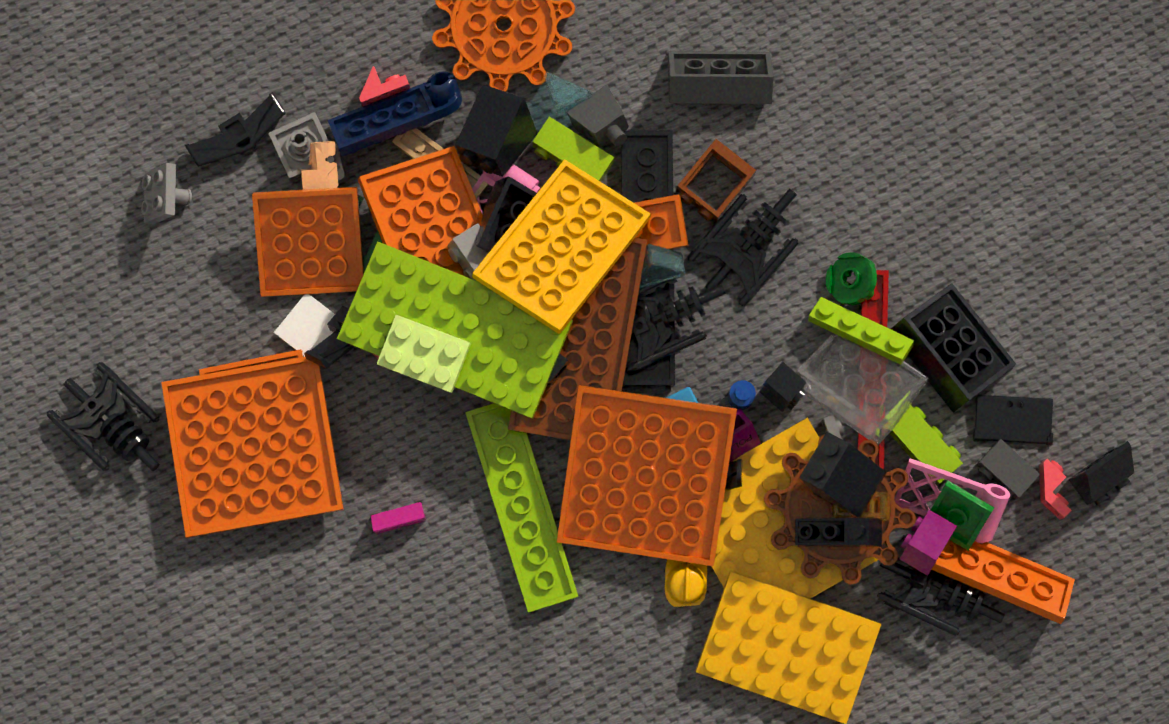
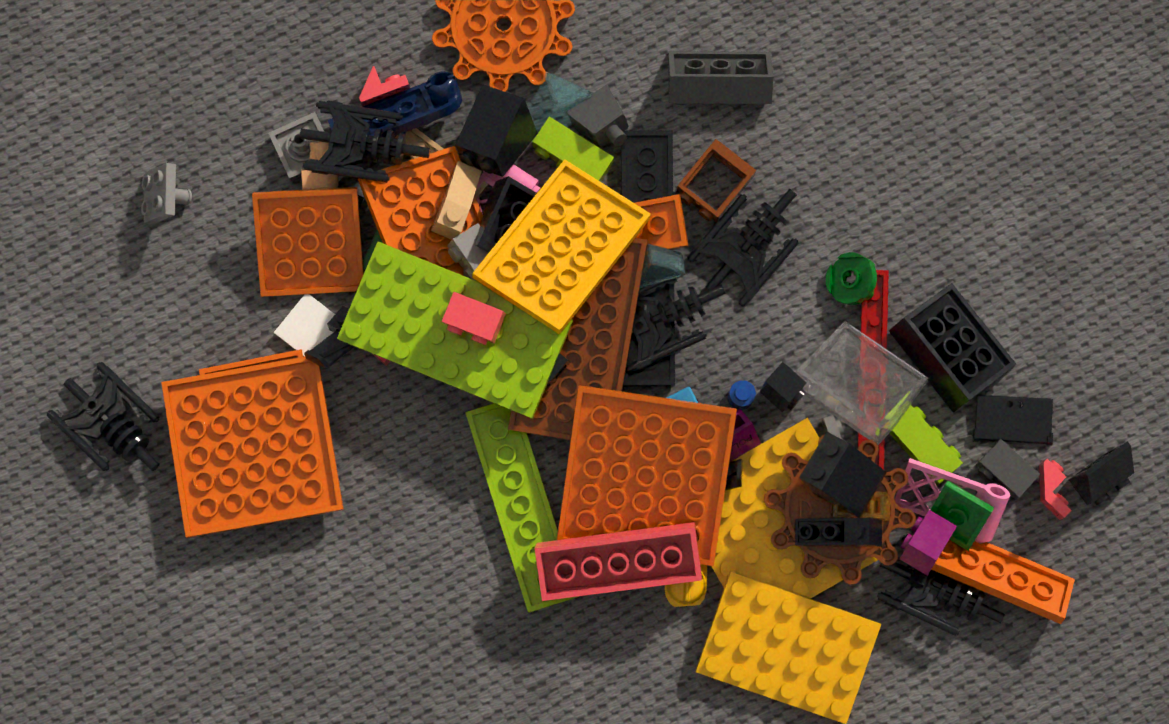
(238, 134): black plate -> none
(352, 141): none -> black bar
(398, 518): dark pink slope -> none
(423, 353): yellowish green plate -> none
(456, 201): none -> tan slope
(473, 318): none -> coral brick
(618, 561): none -> coral brick
(861, 330): lime plate -> none

